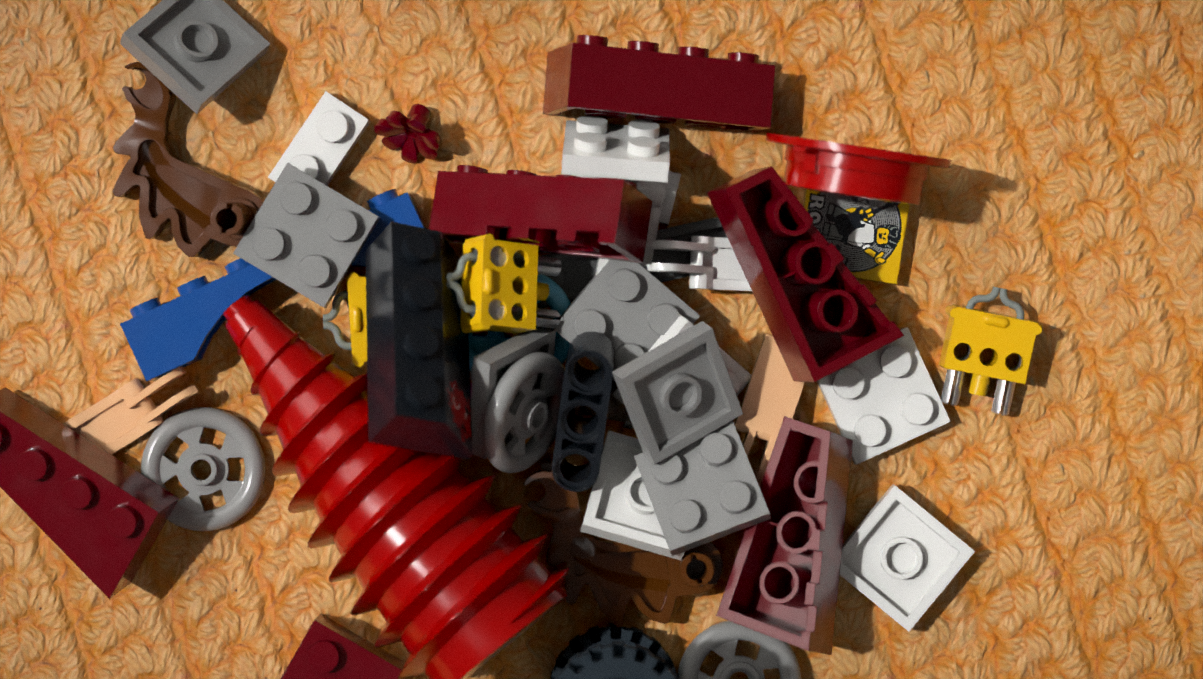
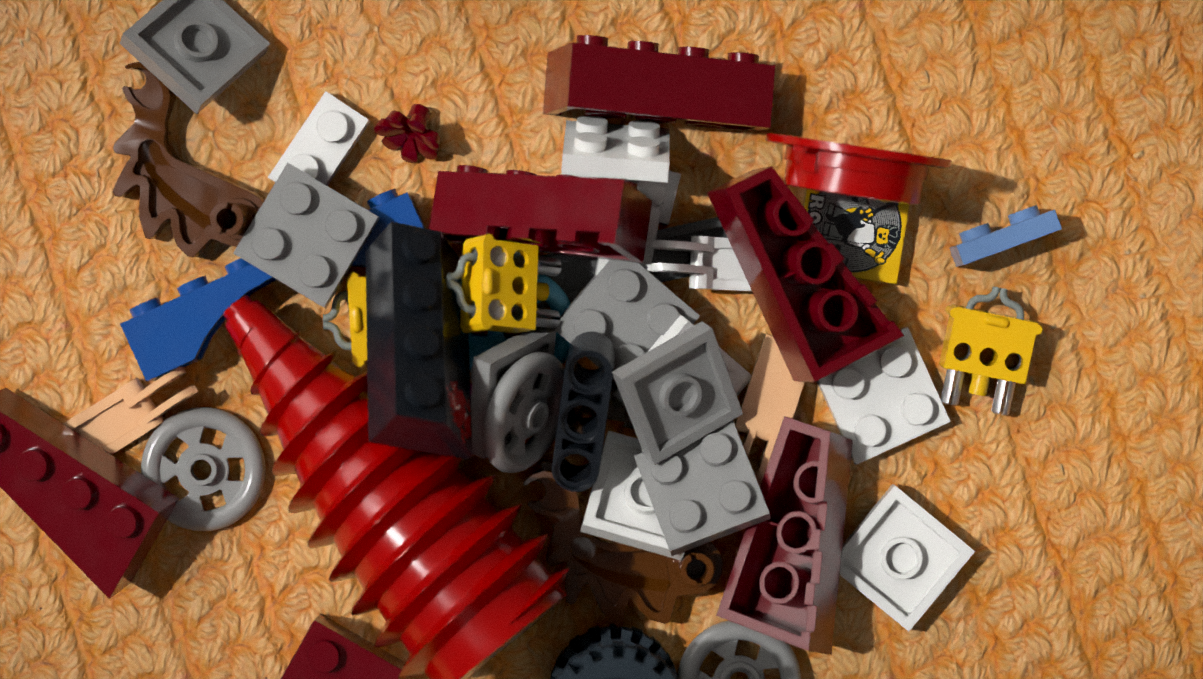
(1024, 227): none -> medium blue plate

